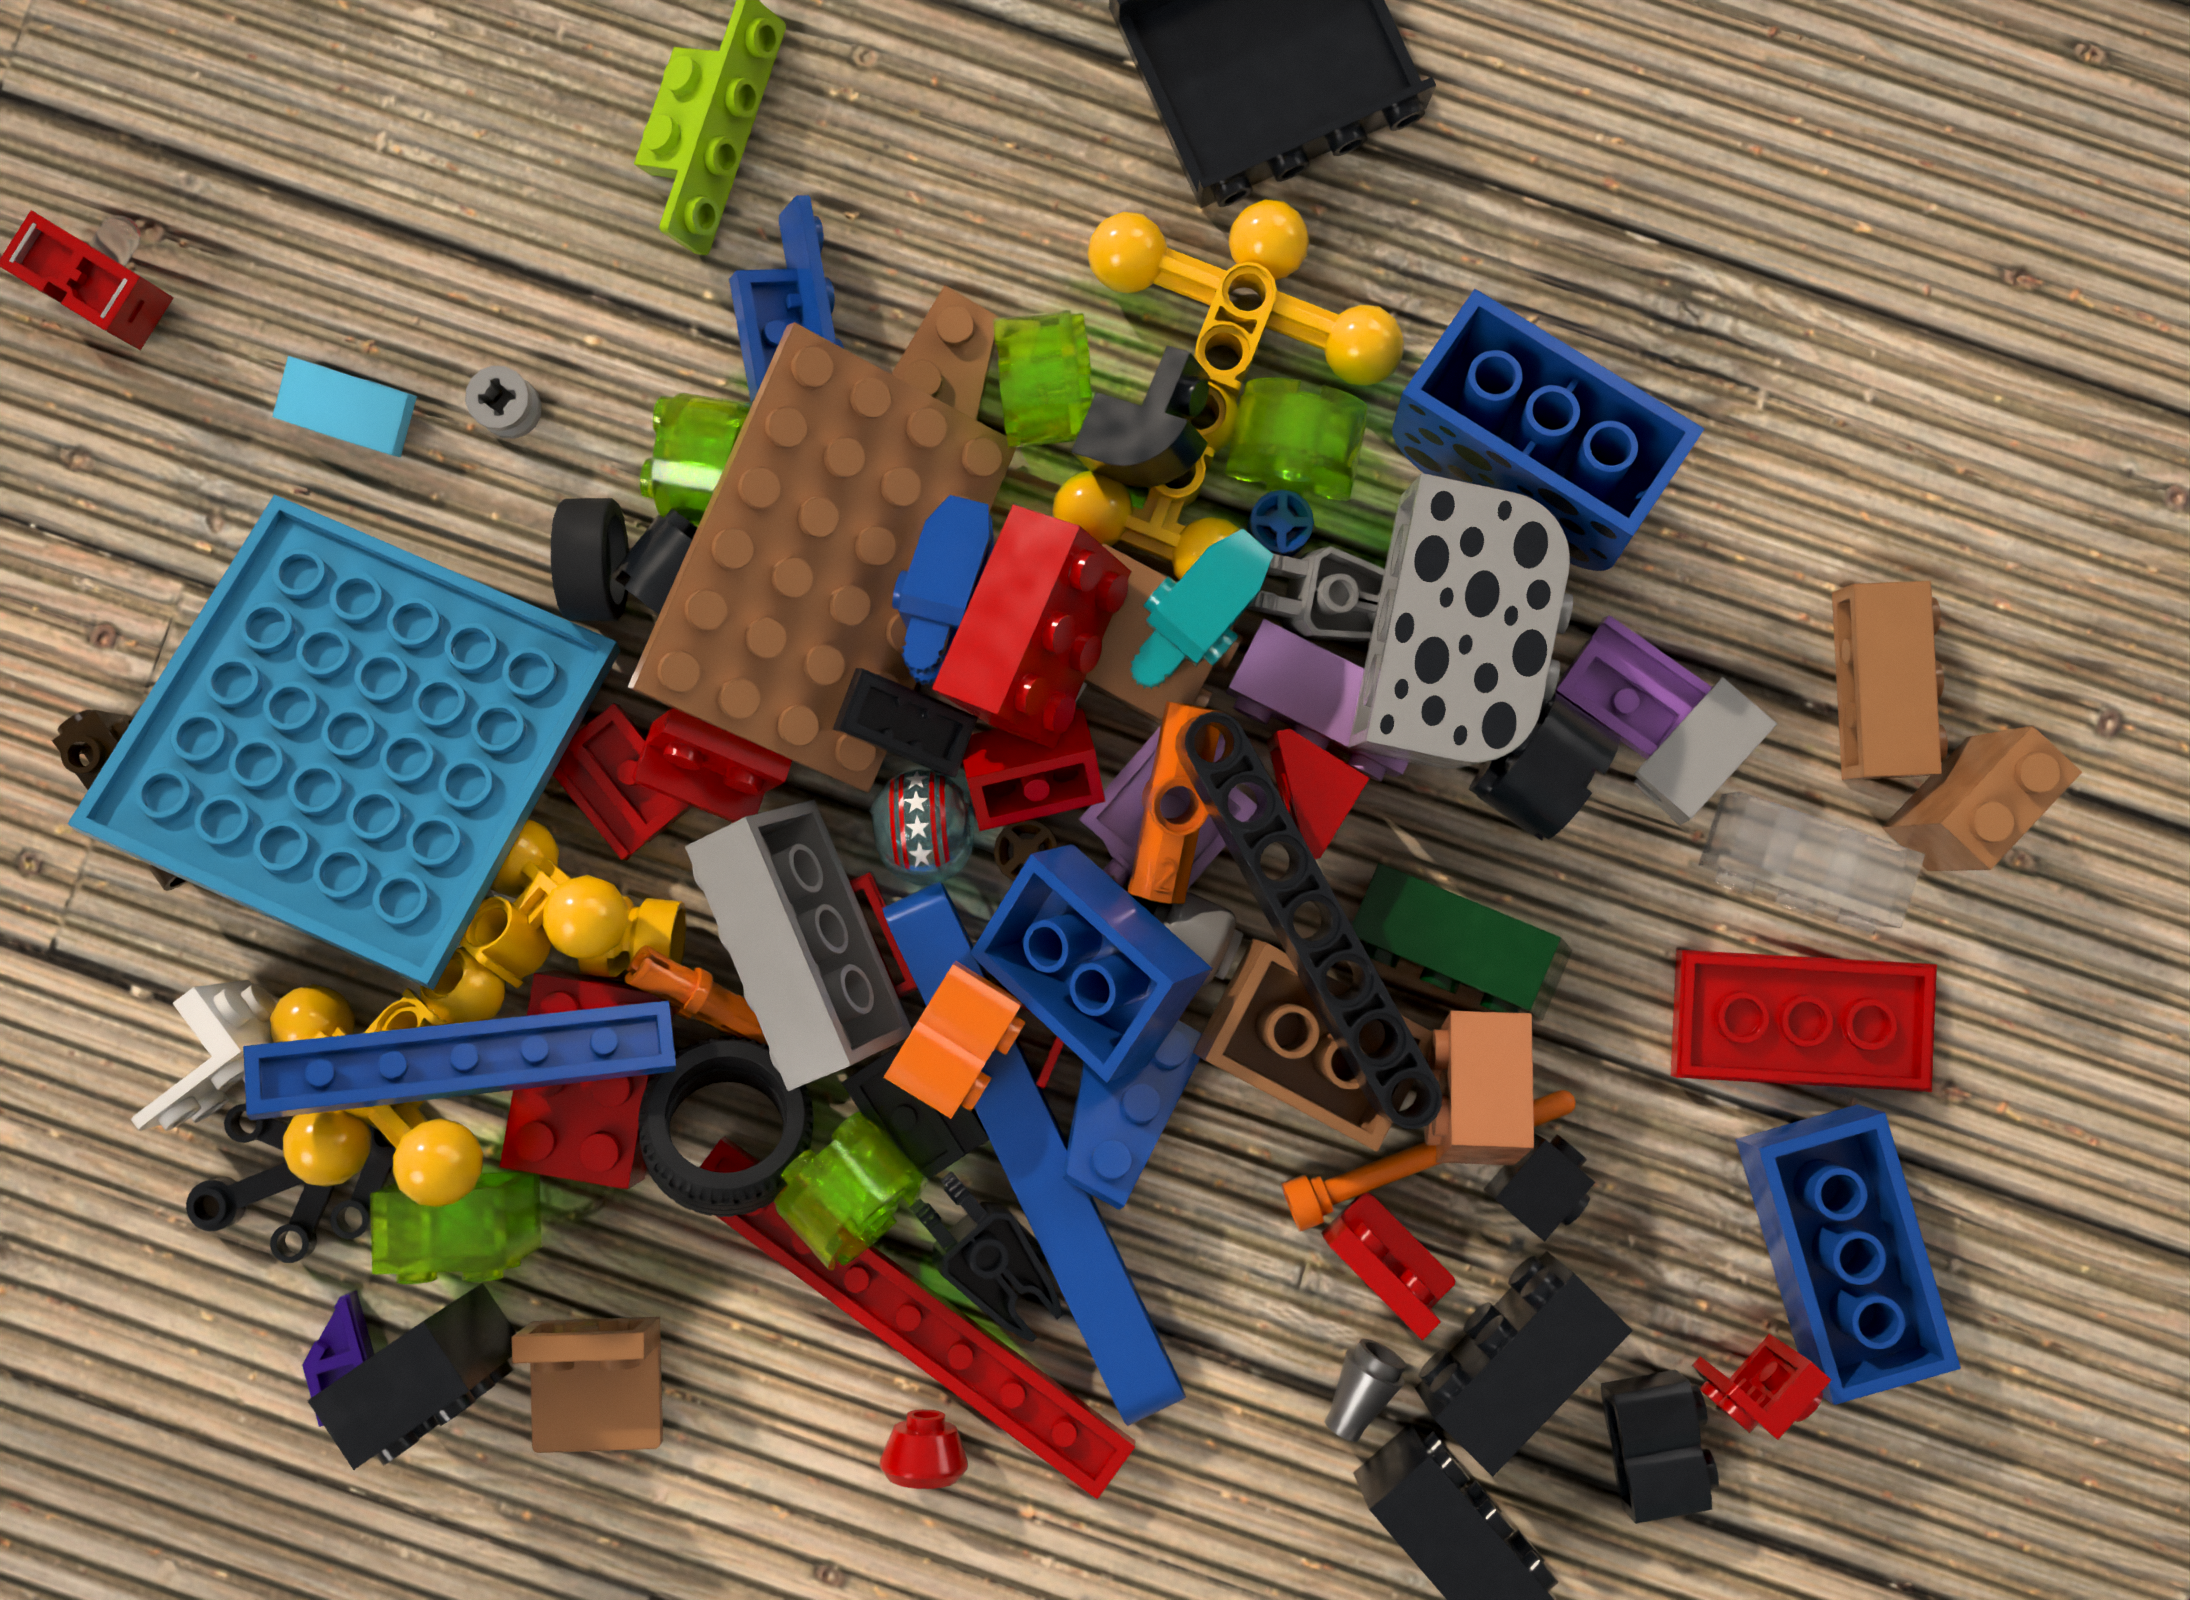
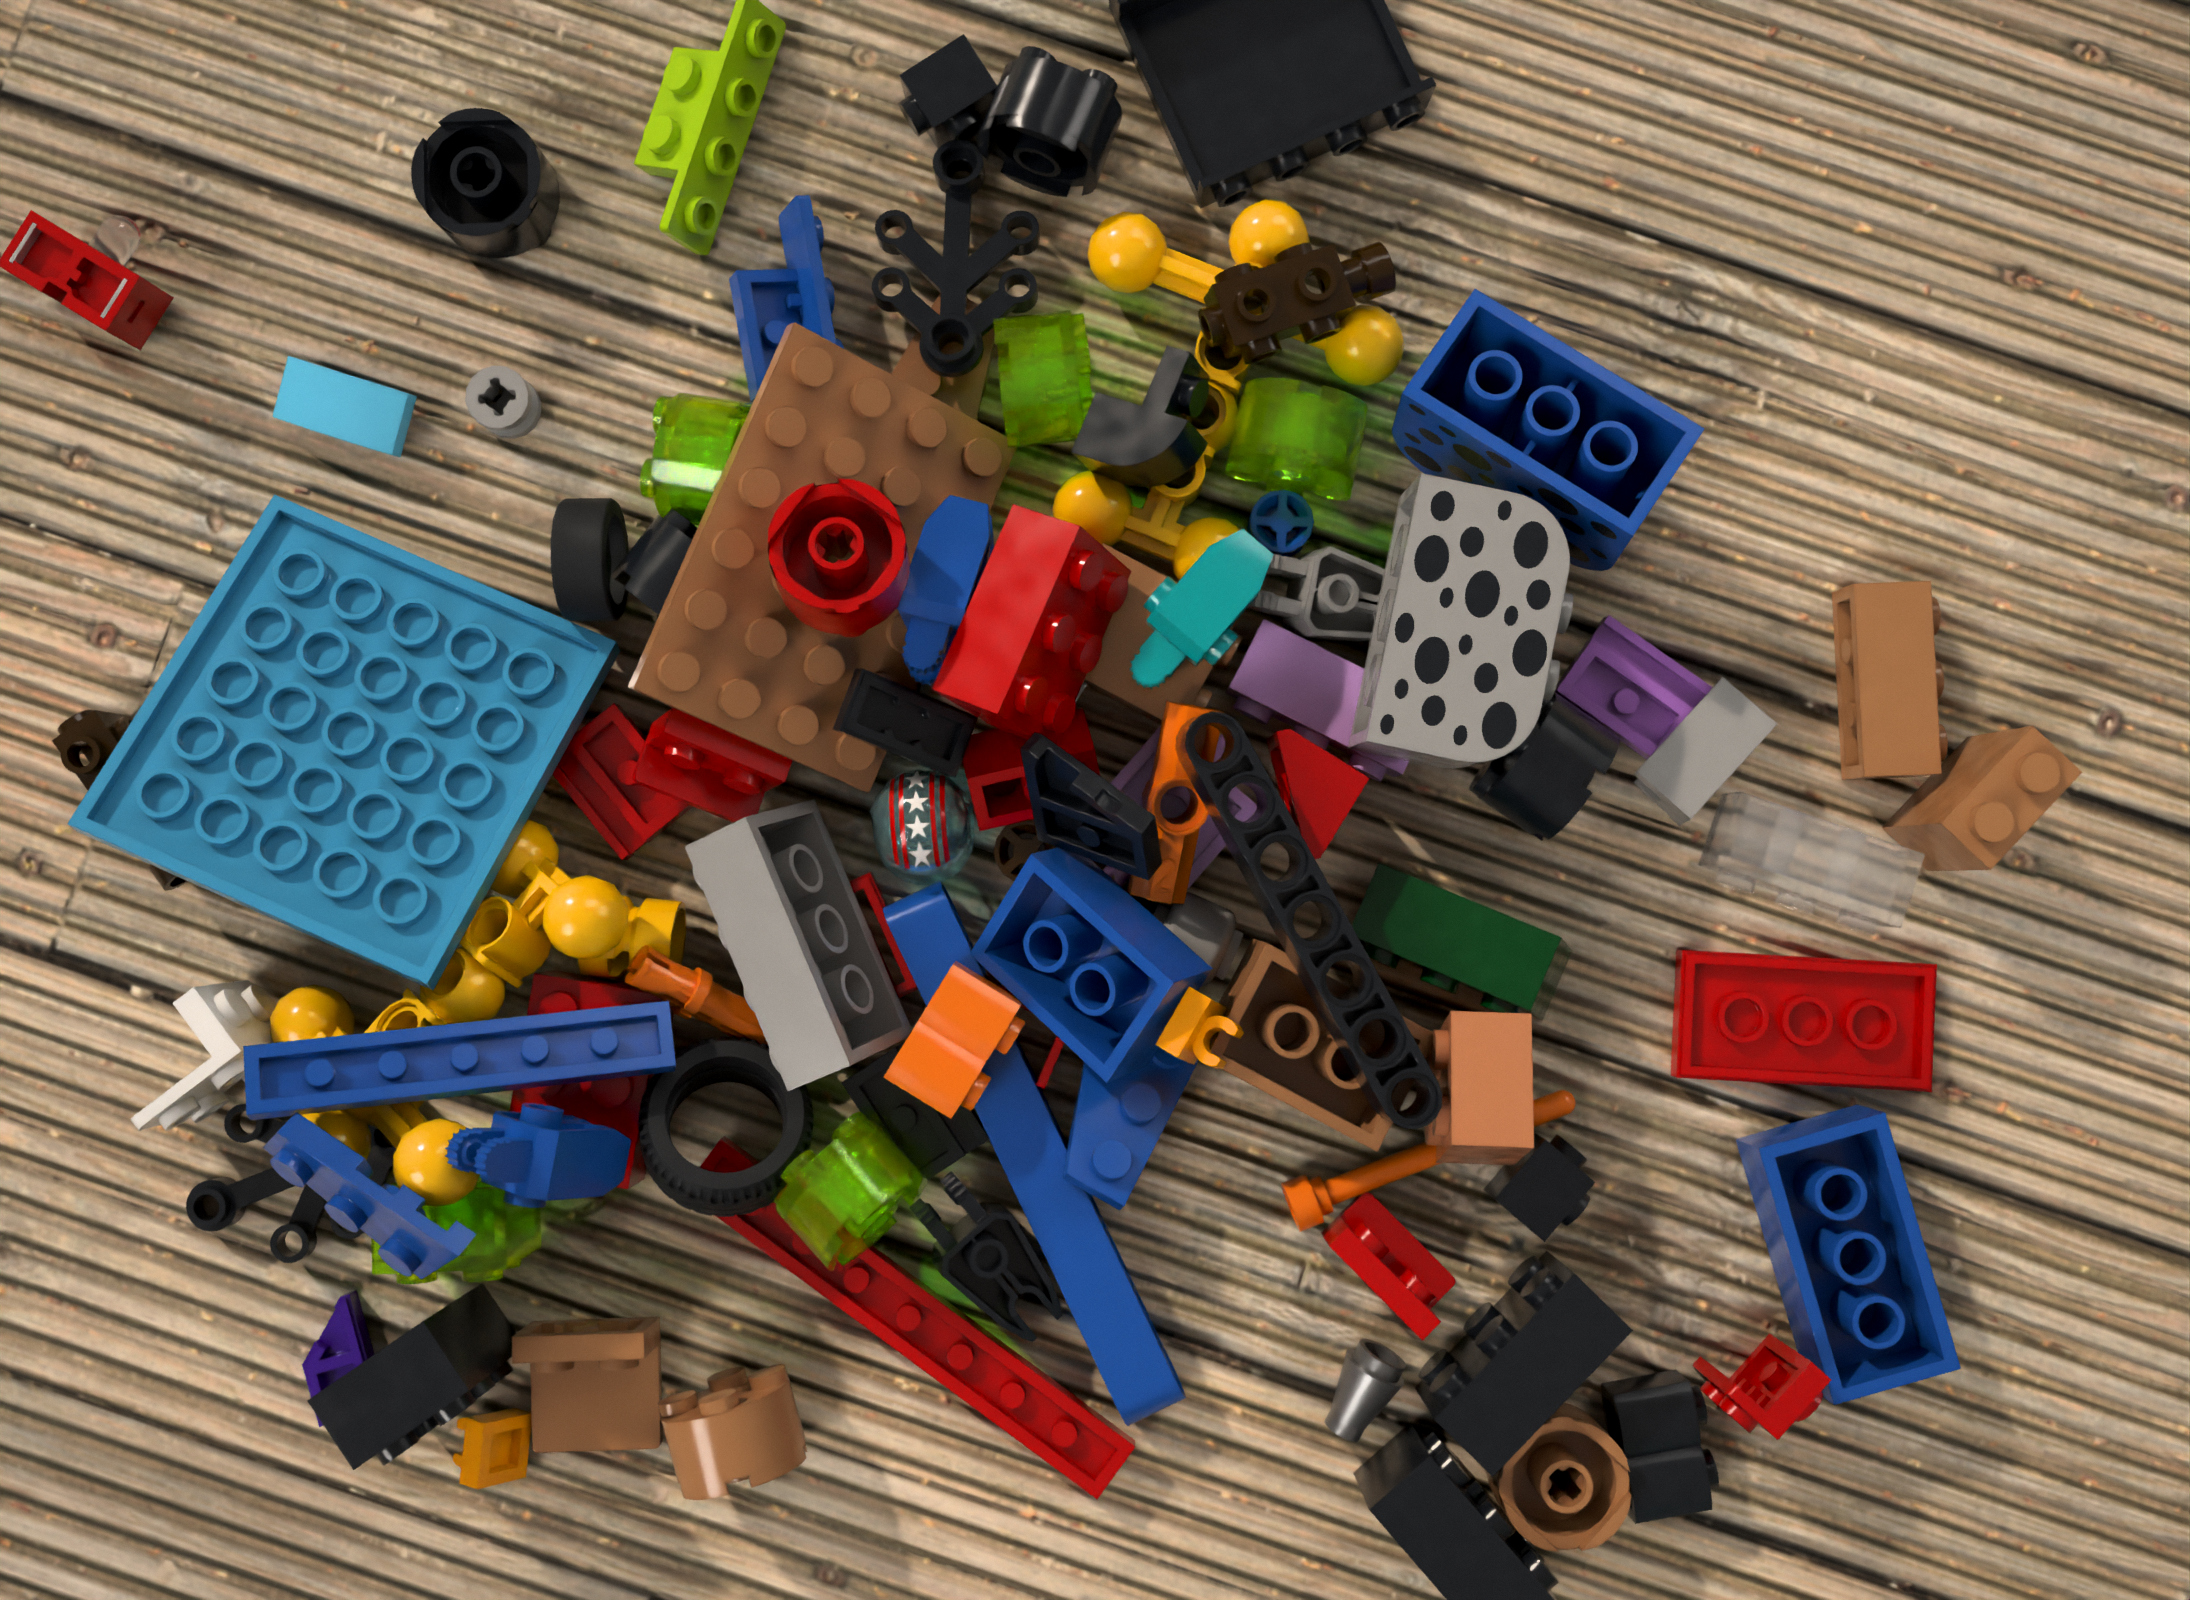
(384, 1212): none -> blue wing
(455, 186): none -> black brick
(494, 1448): none -> light orange tile
(542, 1155): none -> blue hinge
(733, 1431): none -> medium nougat brick
(833, 521): none -> red brick
(924, 1452): red cone -> none
(947, 93): none -> black brick
(956, 271): none -> black plant
(1051, 123): none -> black brick
(1087, 813): none -> black wing
(1192, 1027): none -> light orange tile
(1287, 303): none -> dark brown brick
(1584, 1505): none -> medium nougat brick

